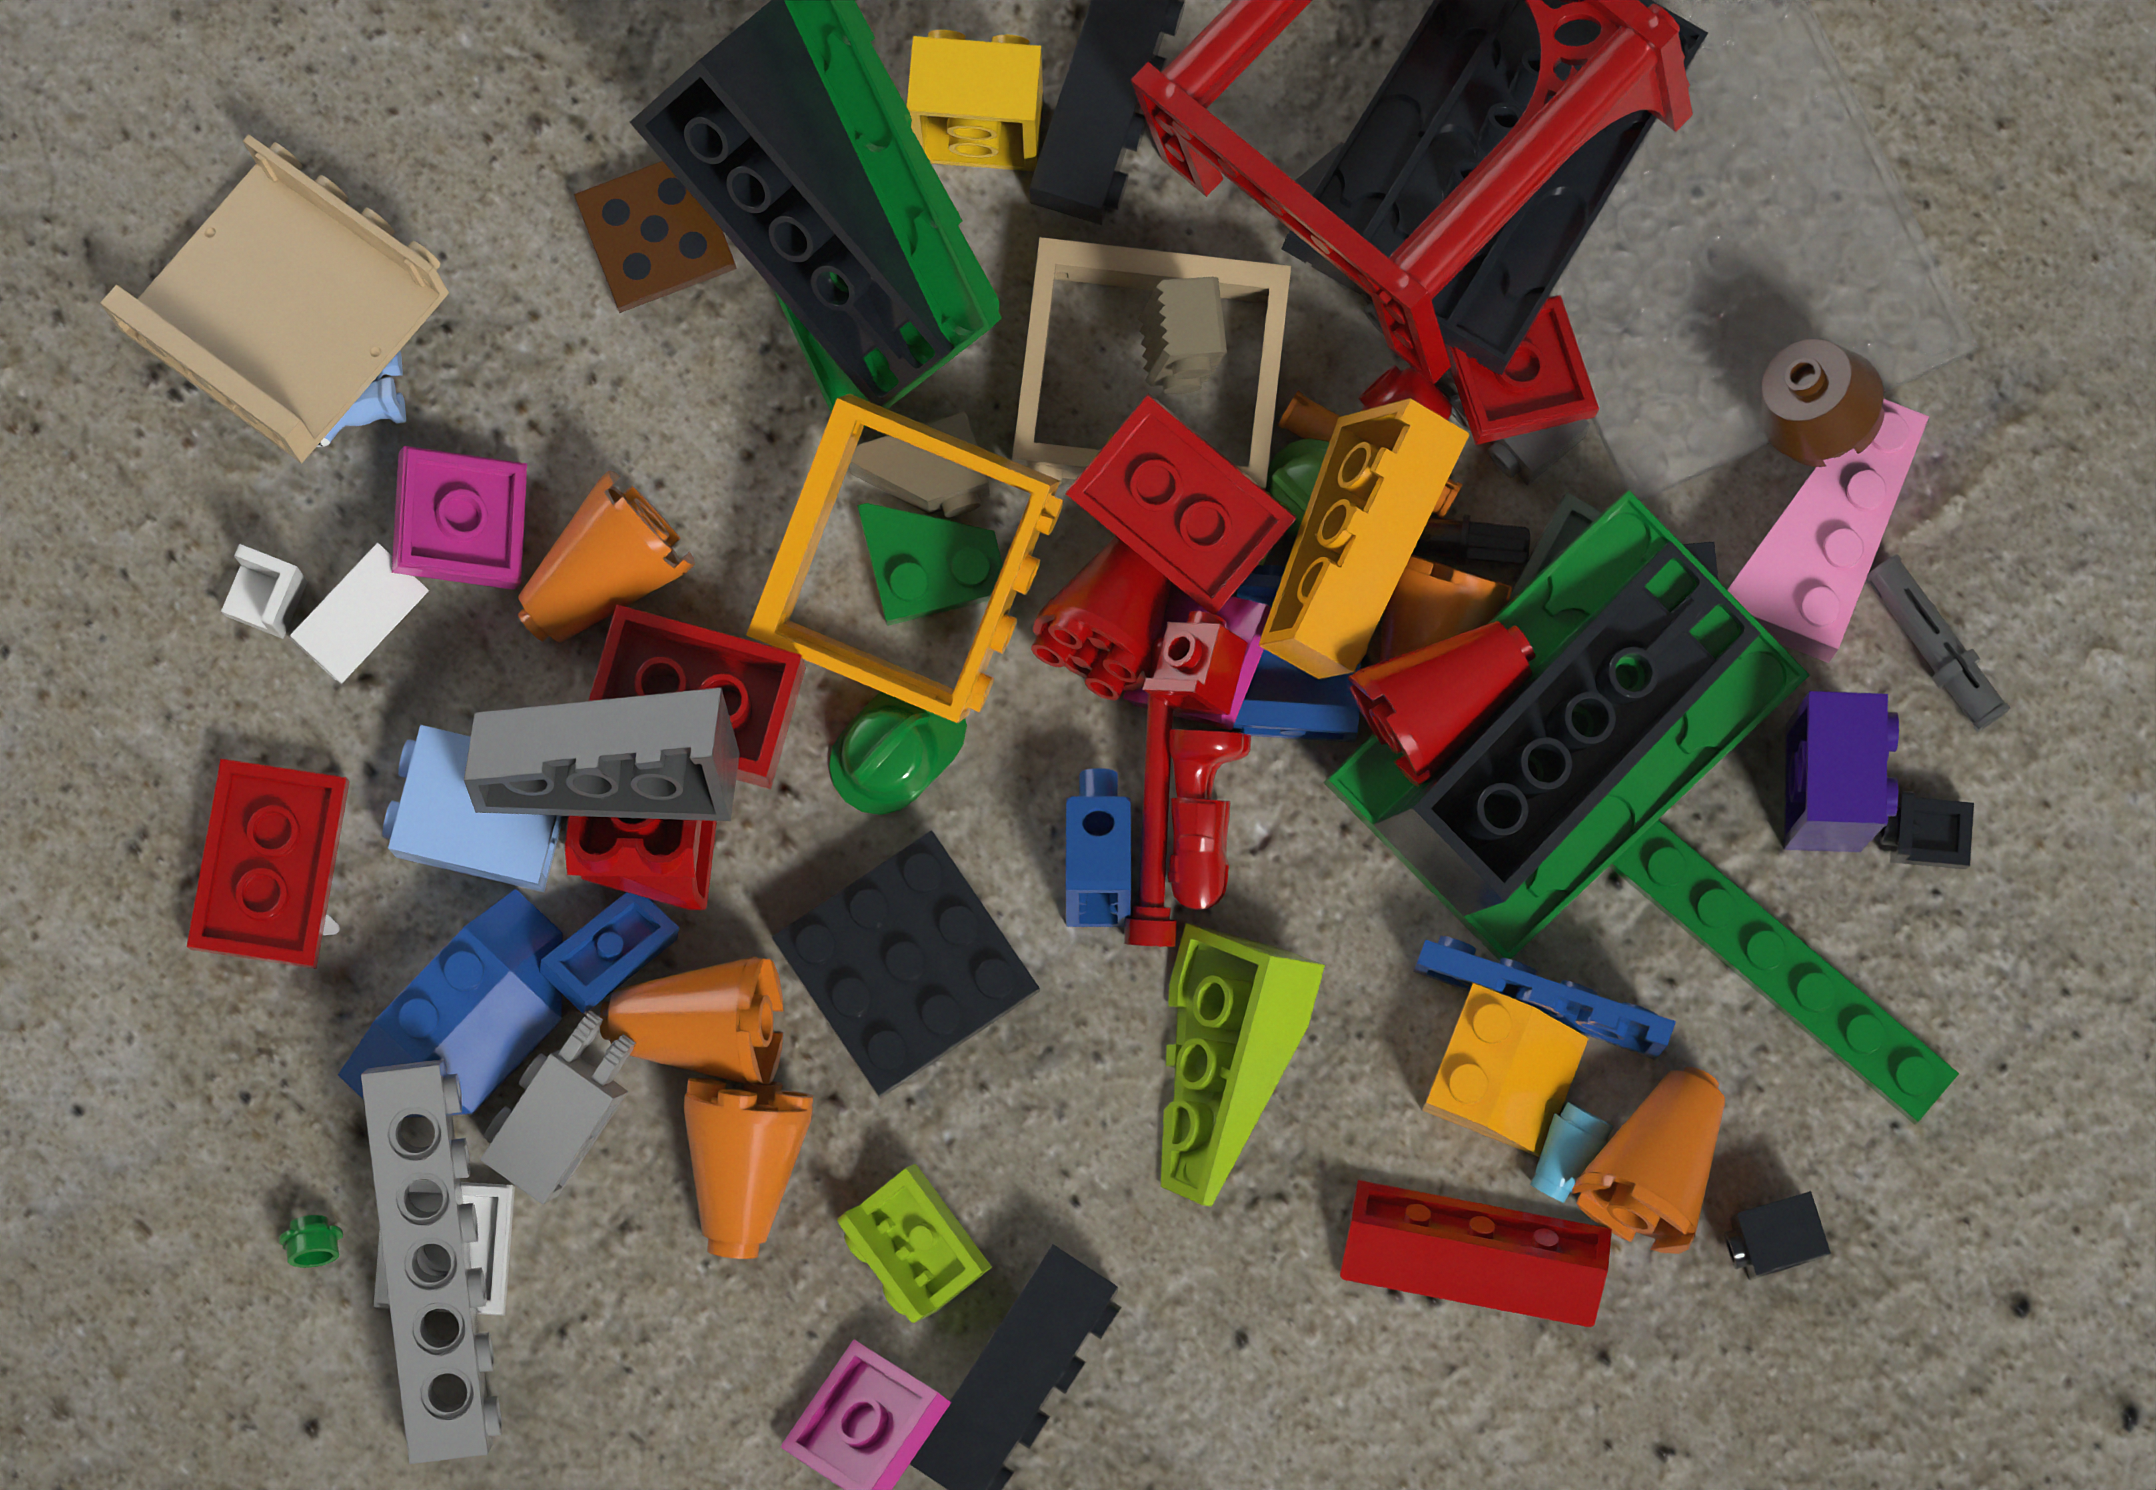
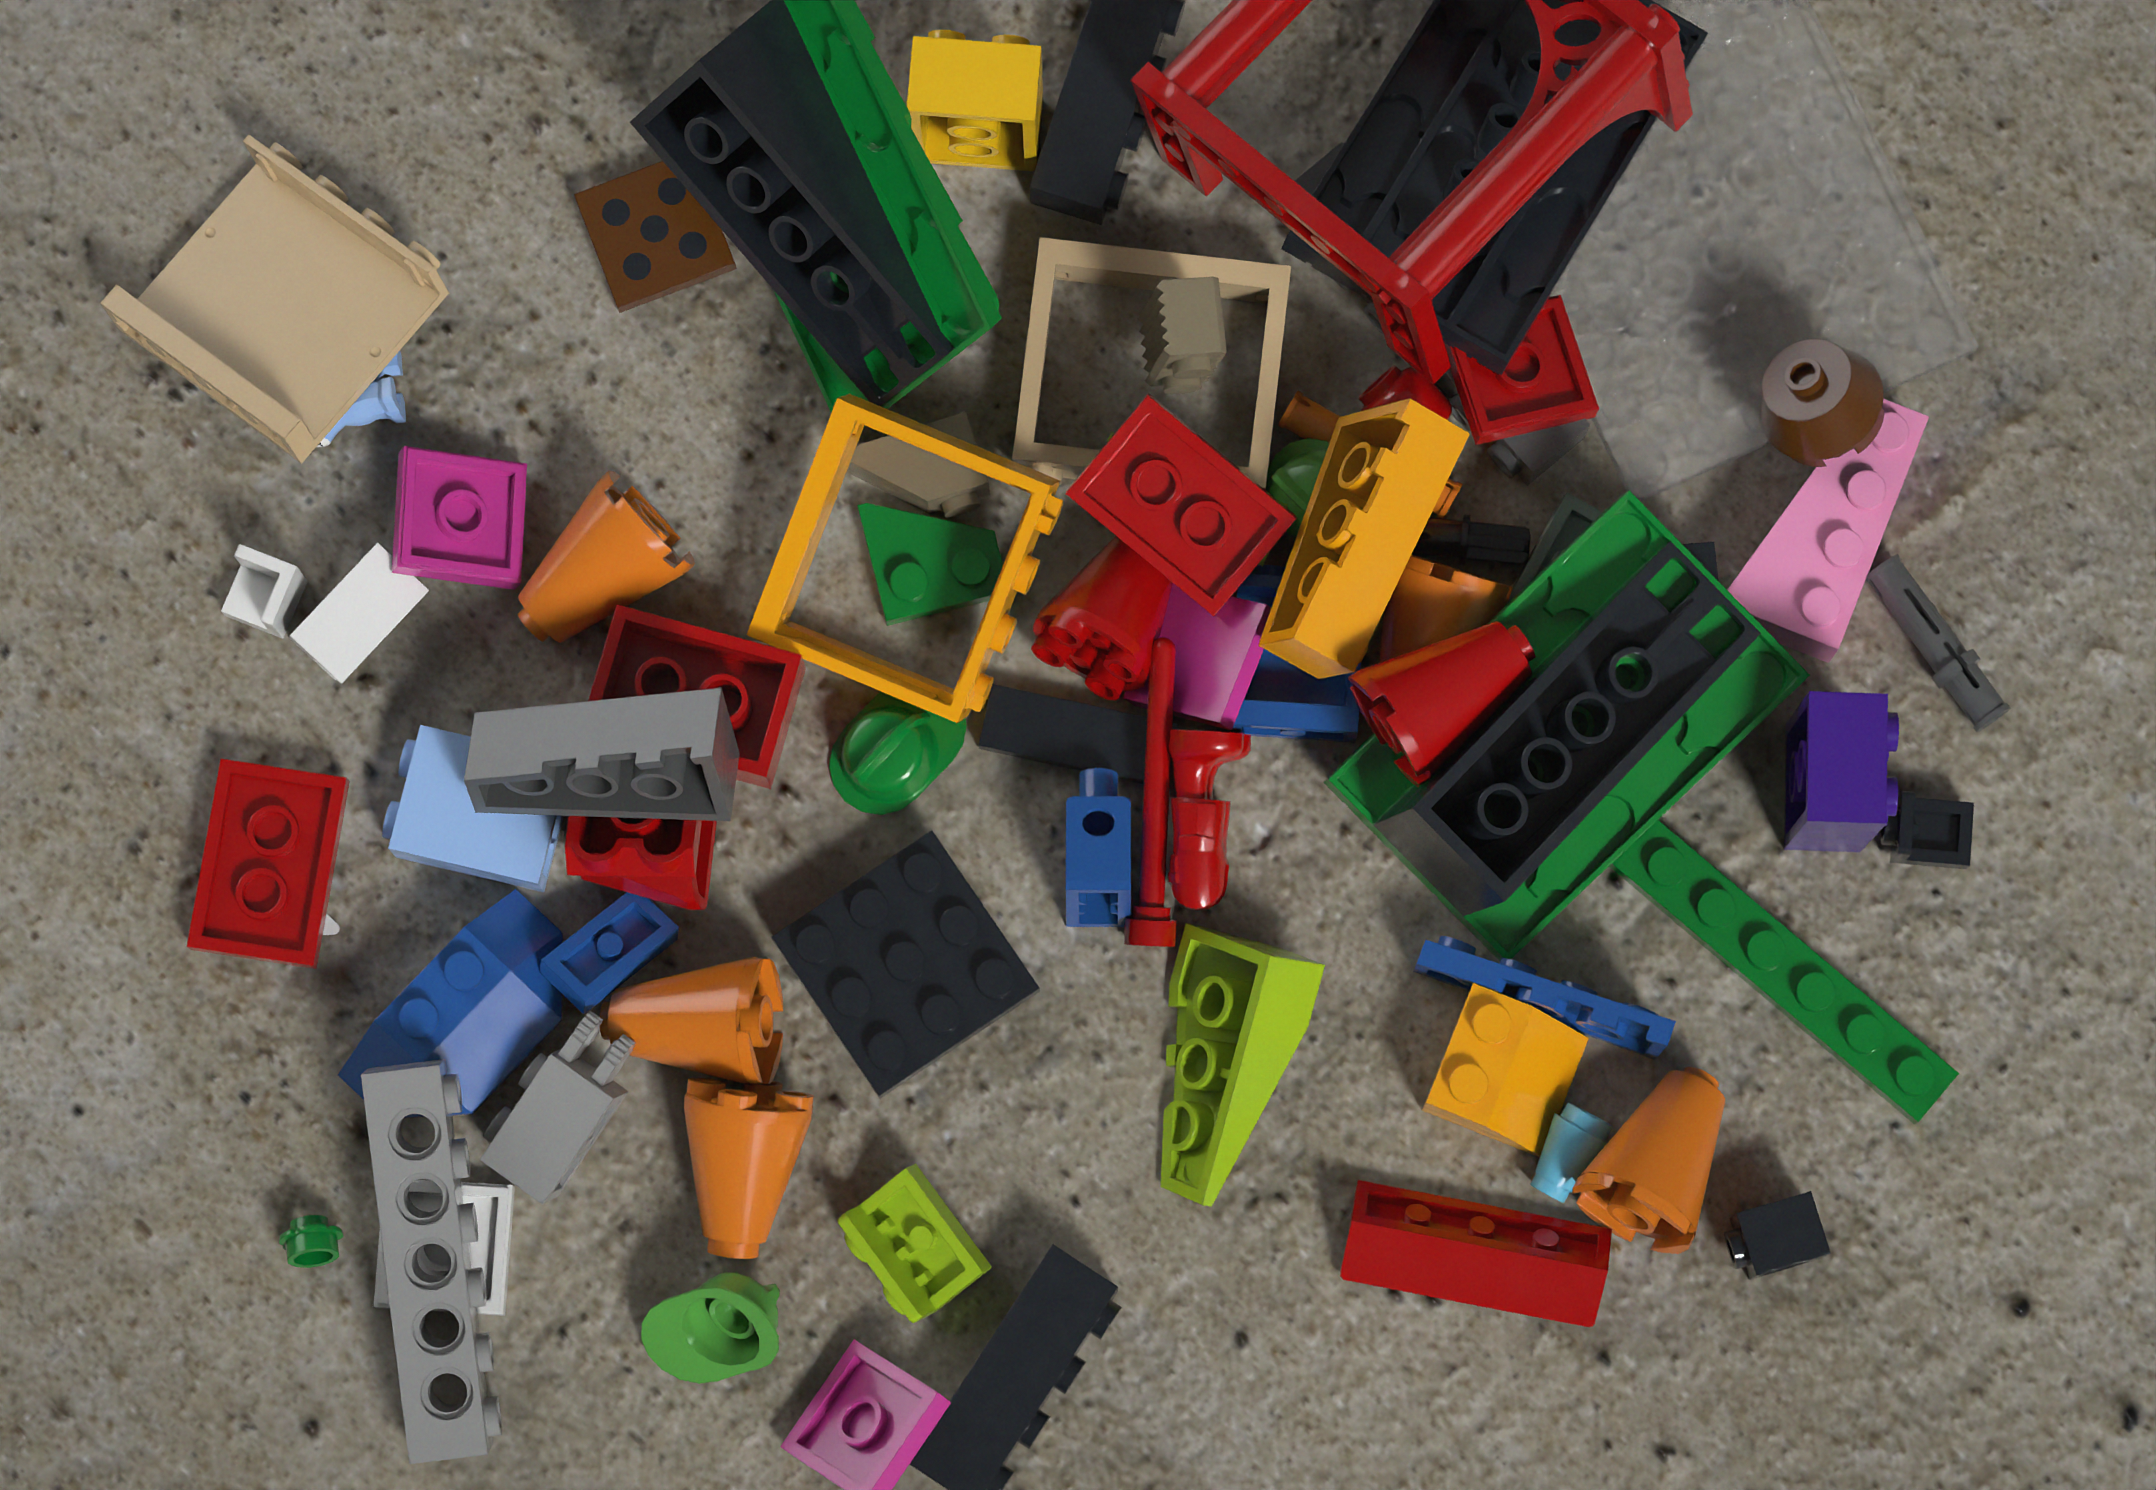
(714, 1329): none -> bright green piece
(1064, 733): none -> black tile
(1198, 666): red brick -> none

